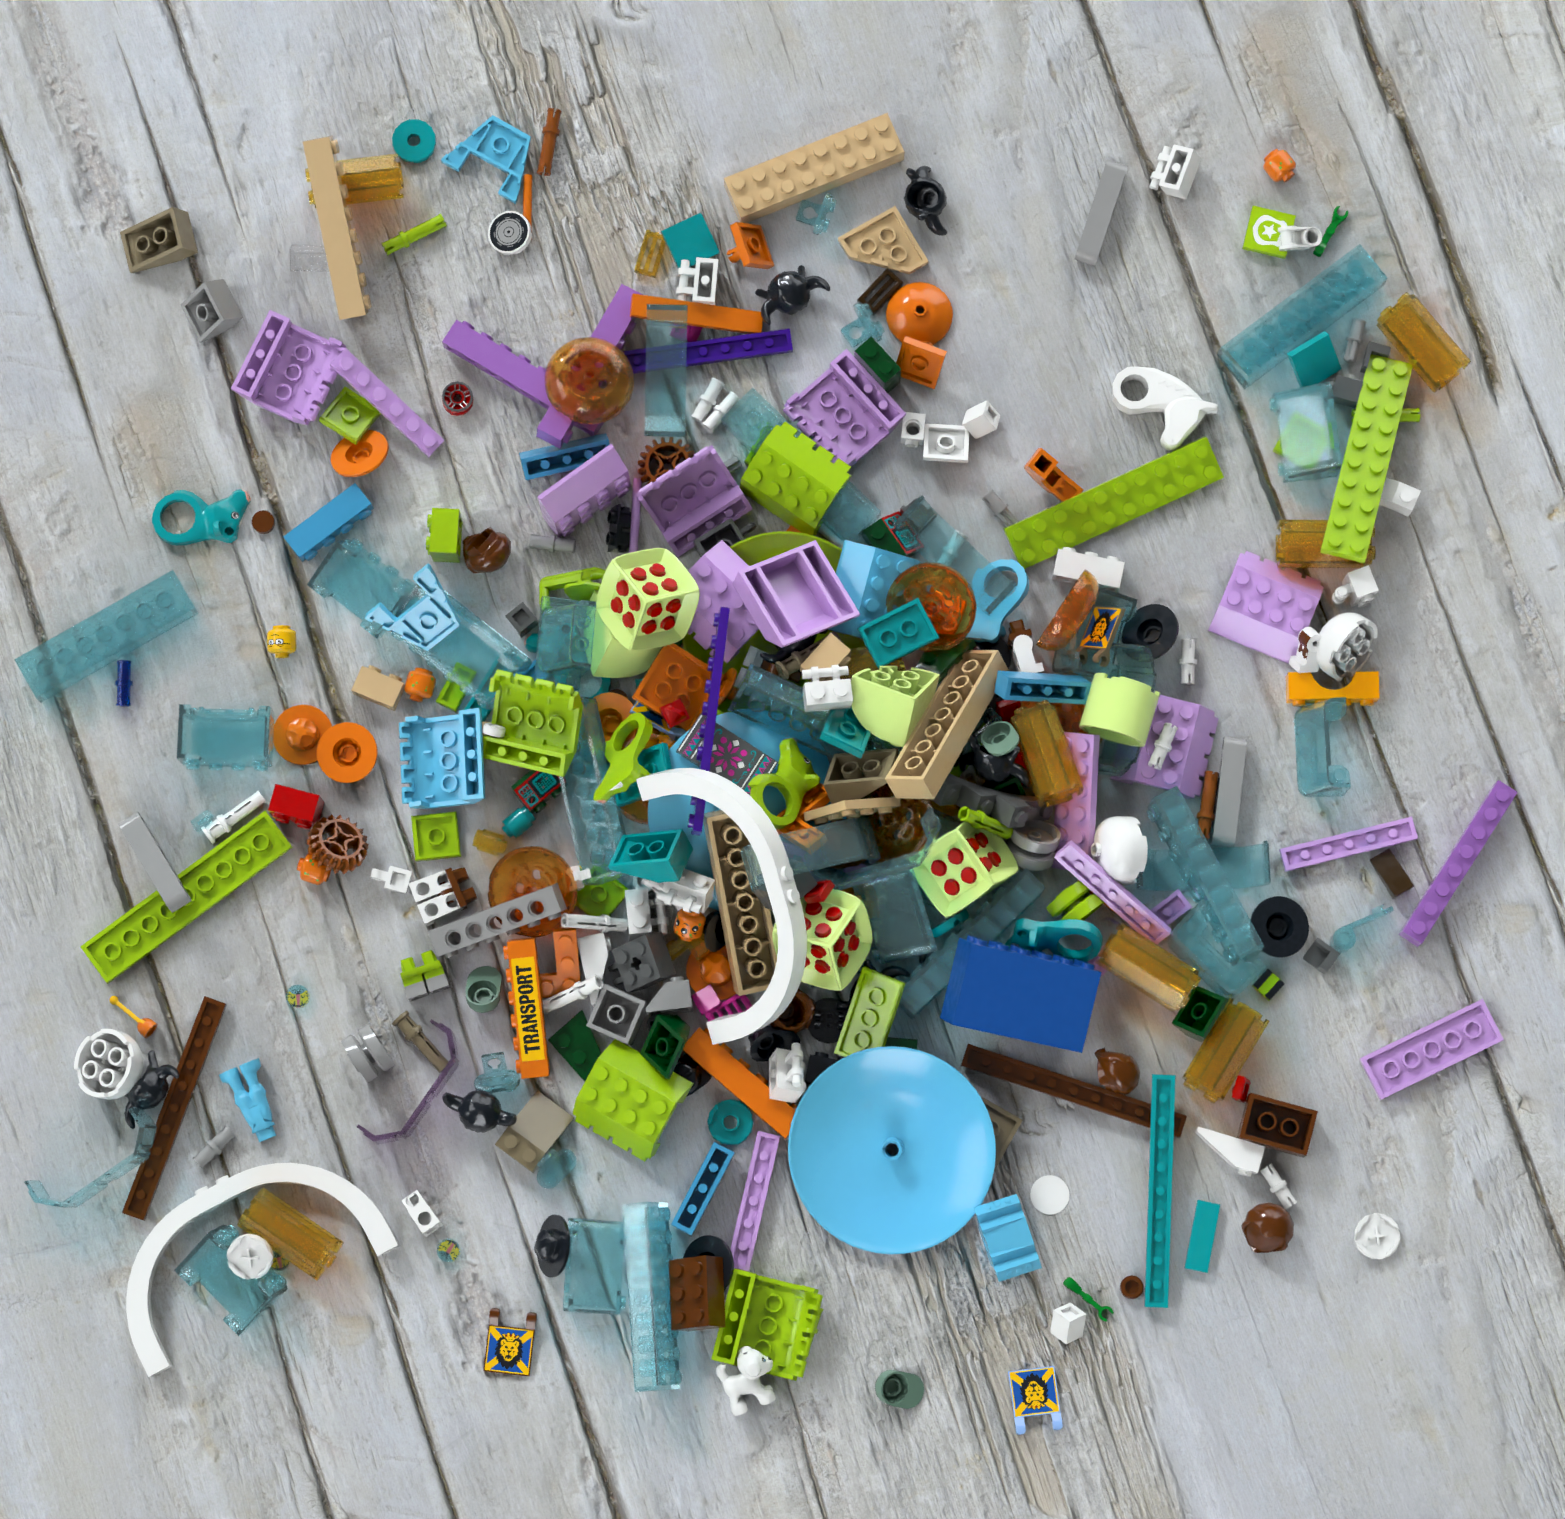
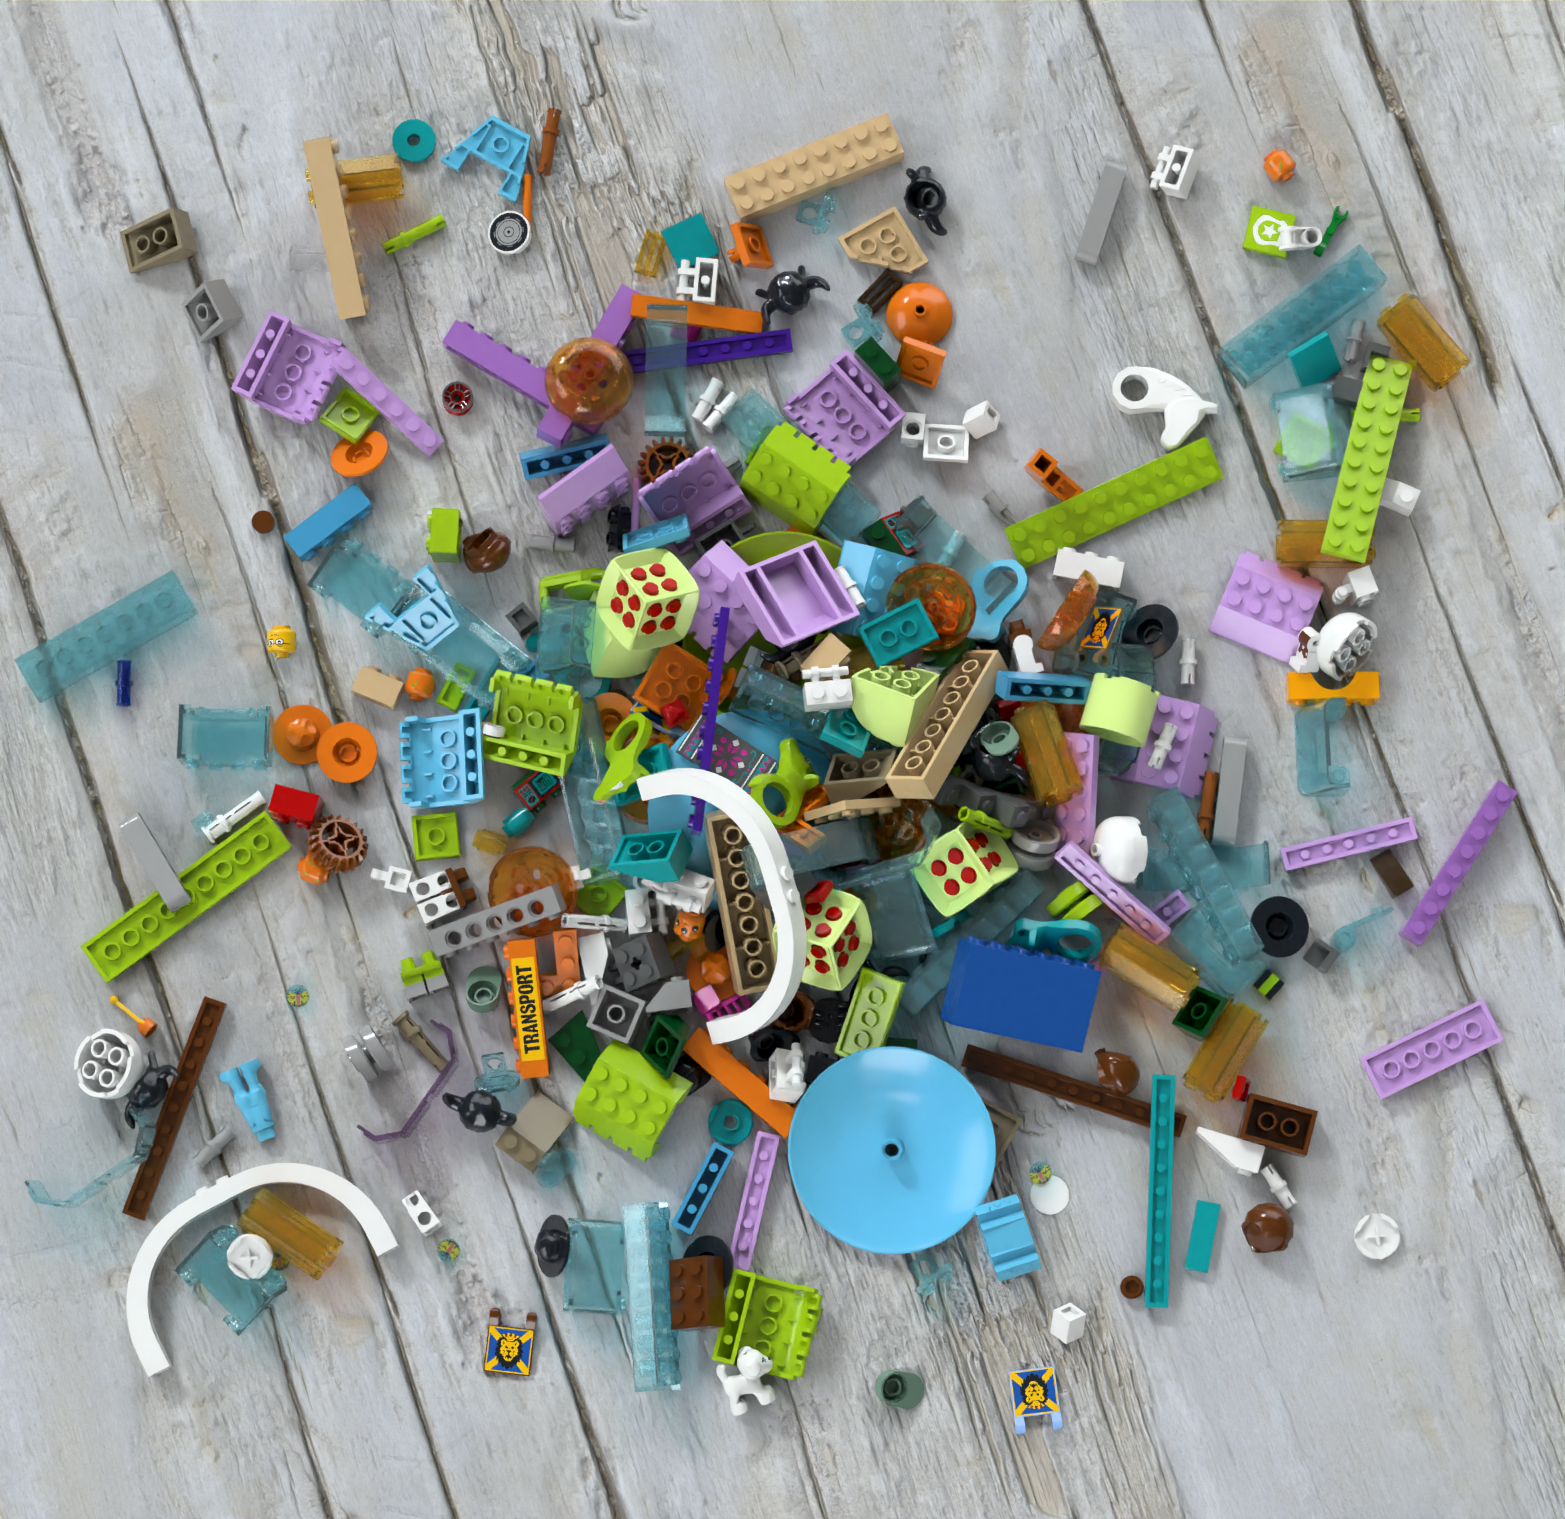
(212, 522): teal animal -> none
(657, 534): none -> medium azure plate
(850, 586): none -> white pin
(928, 1282): none -> clear light blue bracket
(1040, 1173): none -> clear light blue tile
(1074, 1287): green piece -> none

